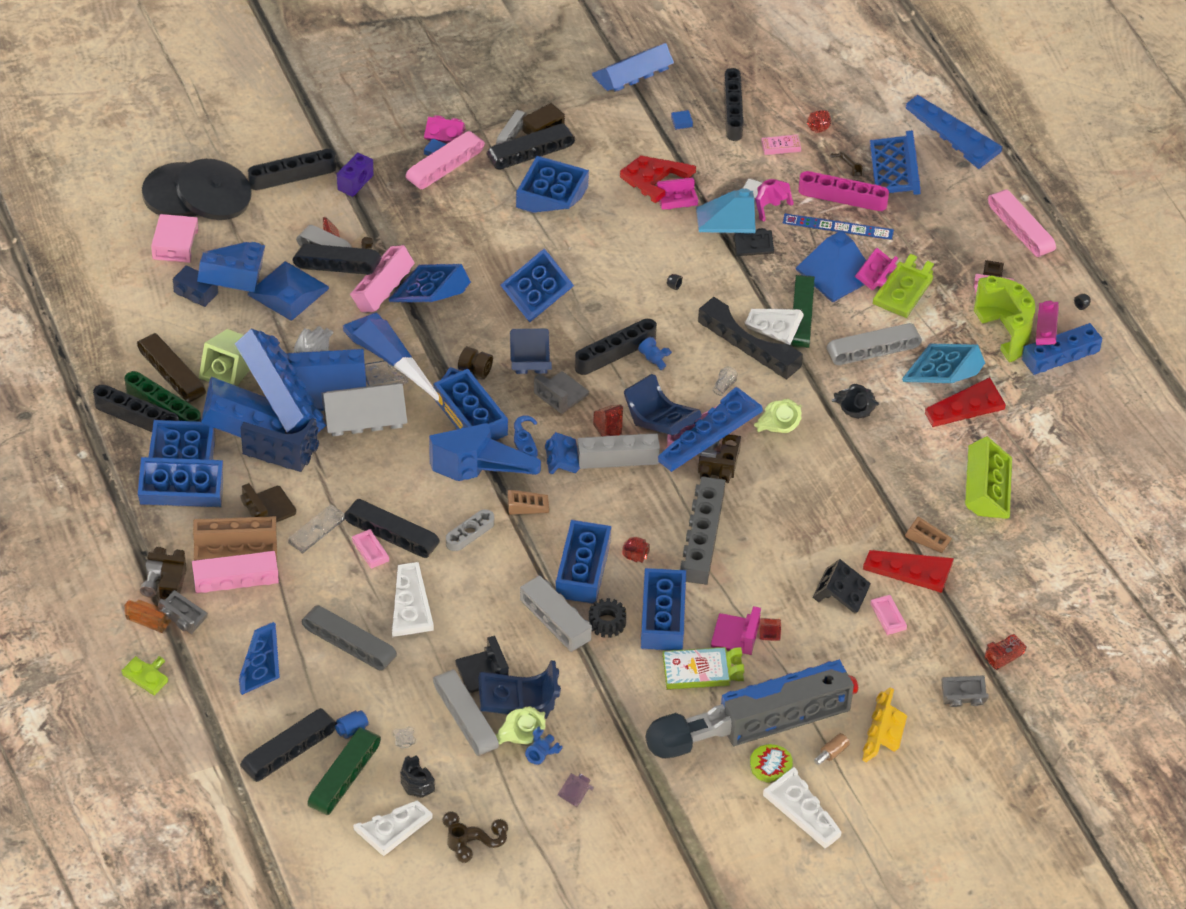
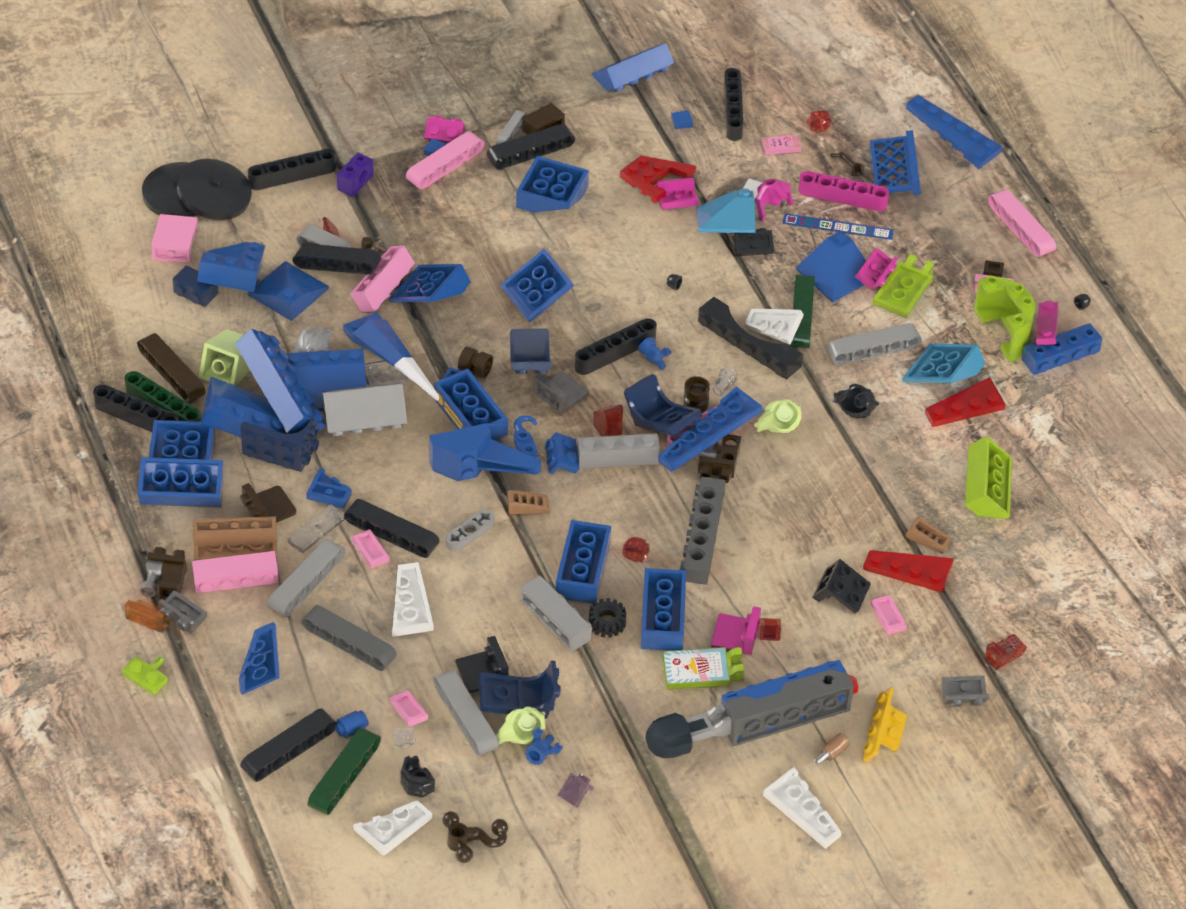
(306, 577): none -> light grey beam
(328, 490): none -> blue wing
(408, 708): none -> bright pink tile
(697, 393): none -> dark brown wheel
(770, 762): tile -> none

